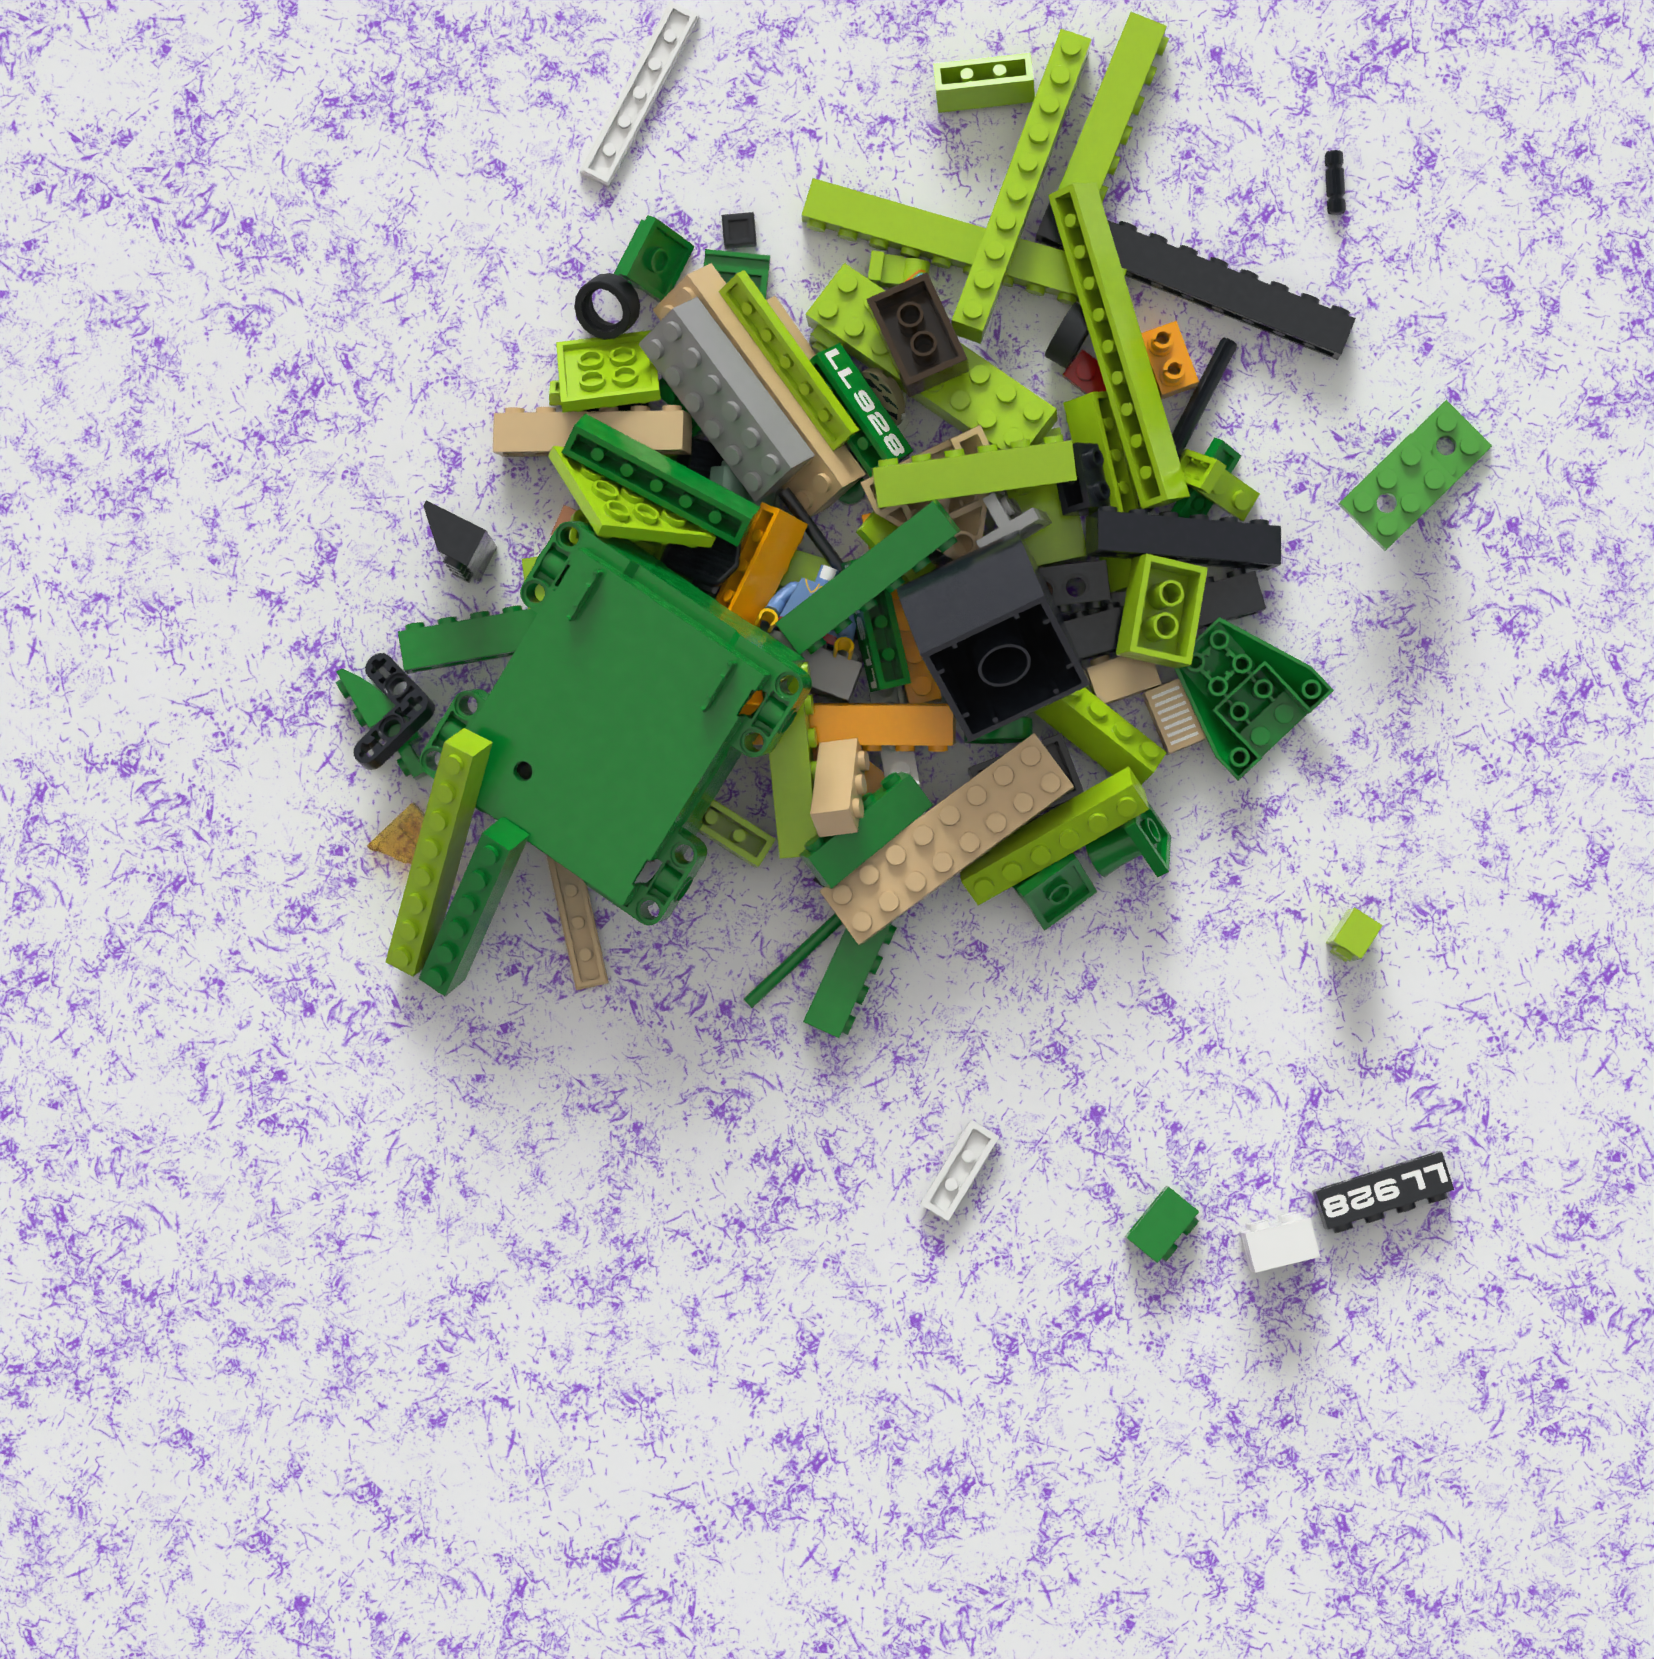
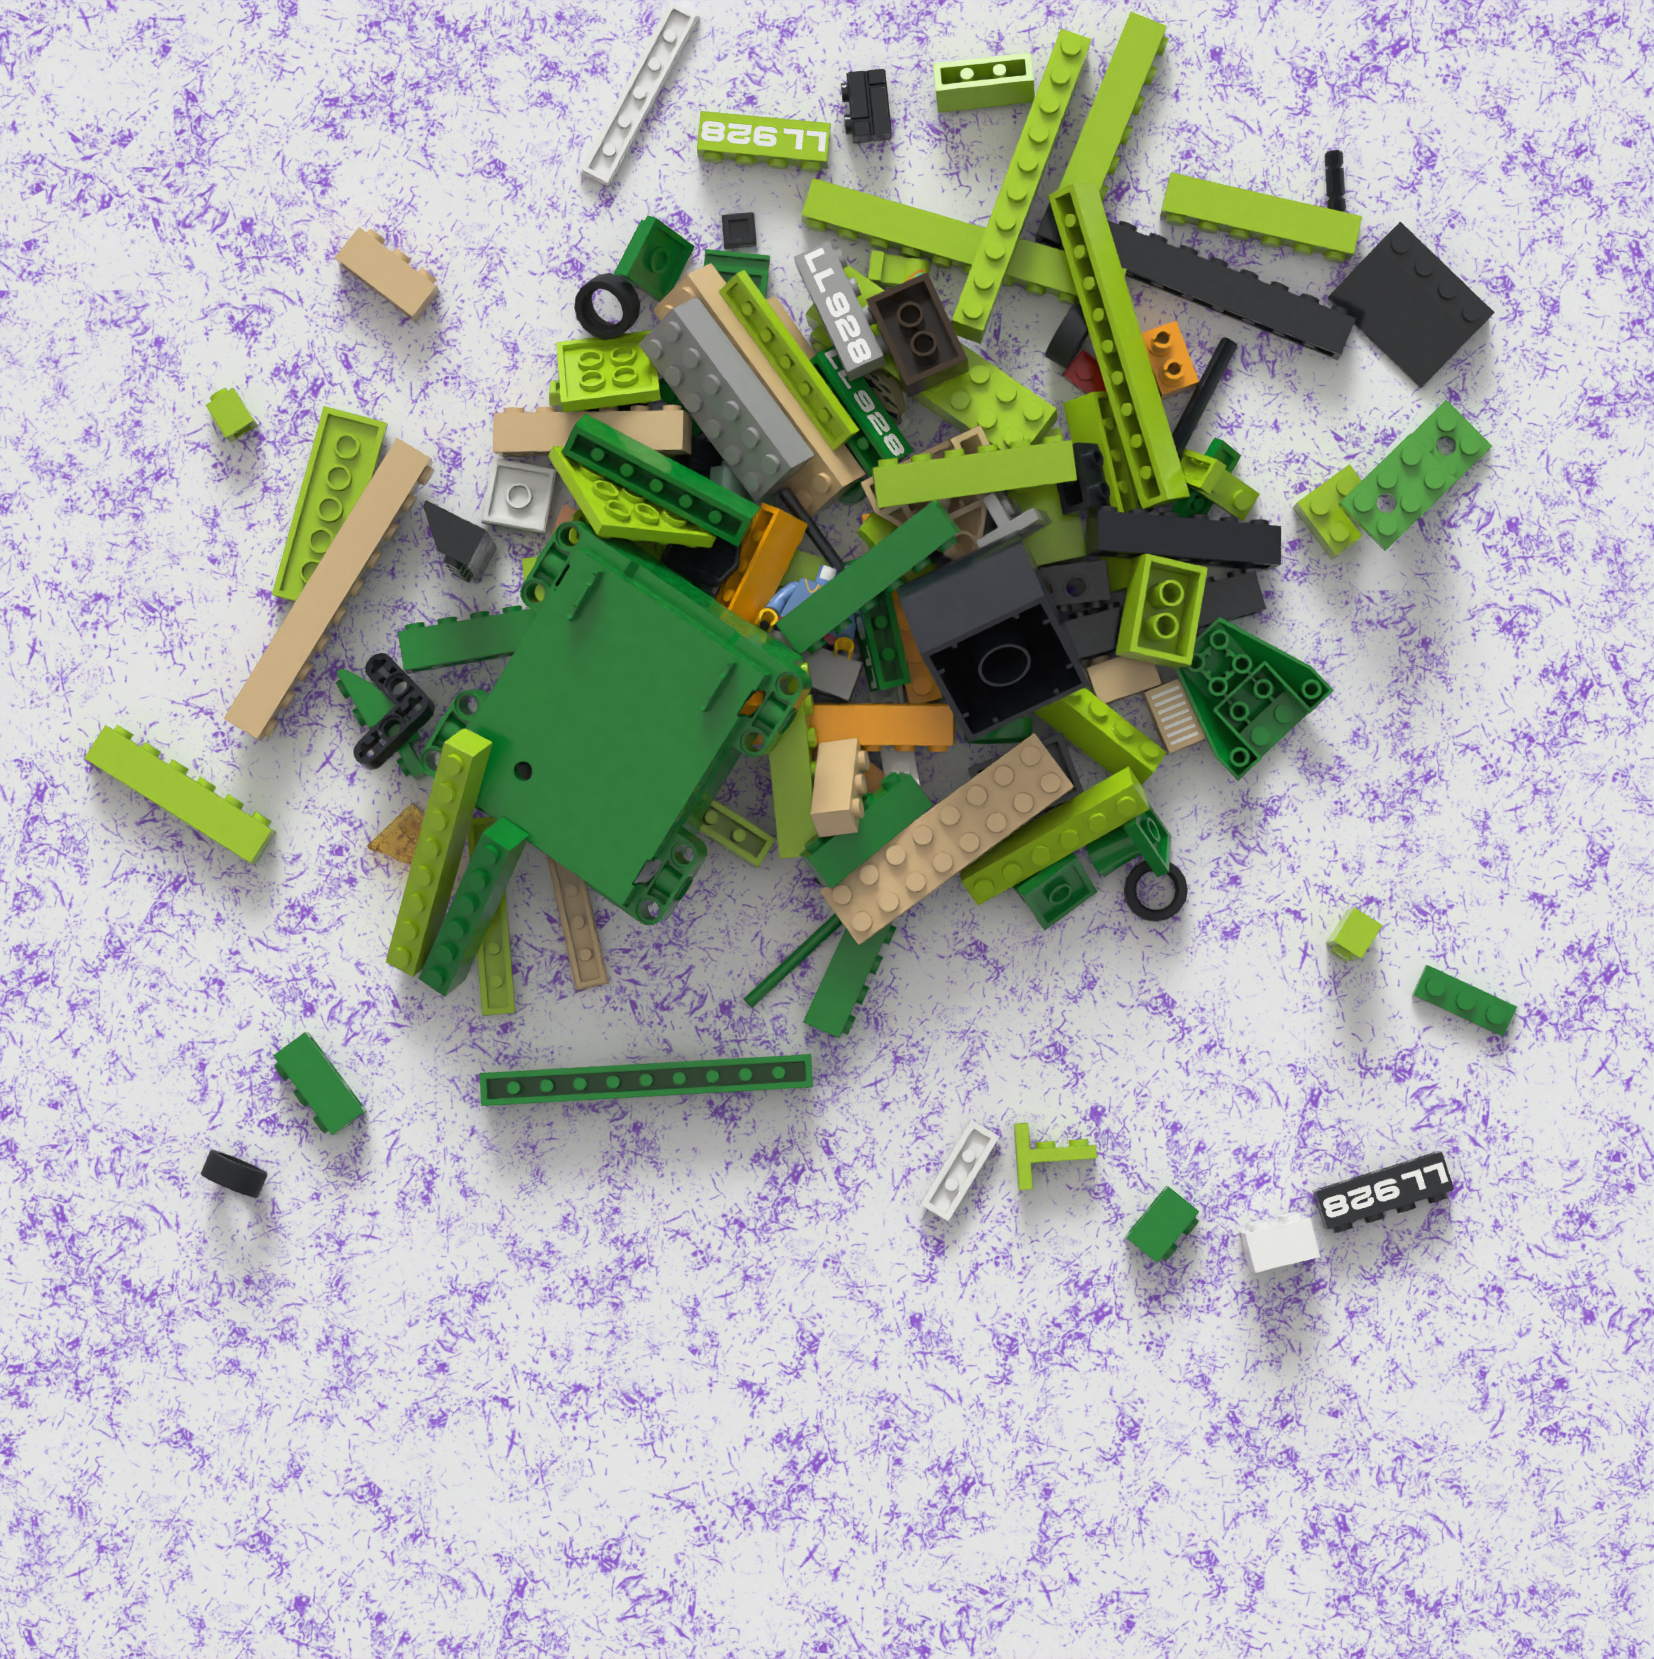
(180, 794): none -> lime brick
(231, 413): none -> lime brick
(234, 1173): none -> black tyre
(318, 1084): none -> green brick
(329, 590): none -> tan brick
(335, 478): none -> lime plate
(388, 273): none -> tan brick
(495, 950): none -> lime plate
(519, 496): none -> white plate
(646, 1080): none -> green brick
(763, 140): none -> lime brick
(840, 311): none -> light grey brick
(868, 106): none -> black brick
(1045, 1152): none -> lime bracket
(1151, 914): none -> black tyre
(1260, 217): none -> lime brick
(1325, 517): none -> lime brick
(1411, 304): none -> black slope
(1464, 1000): none -> green plate

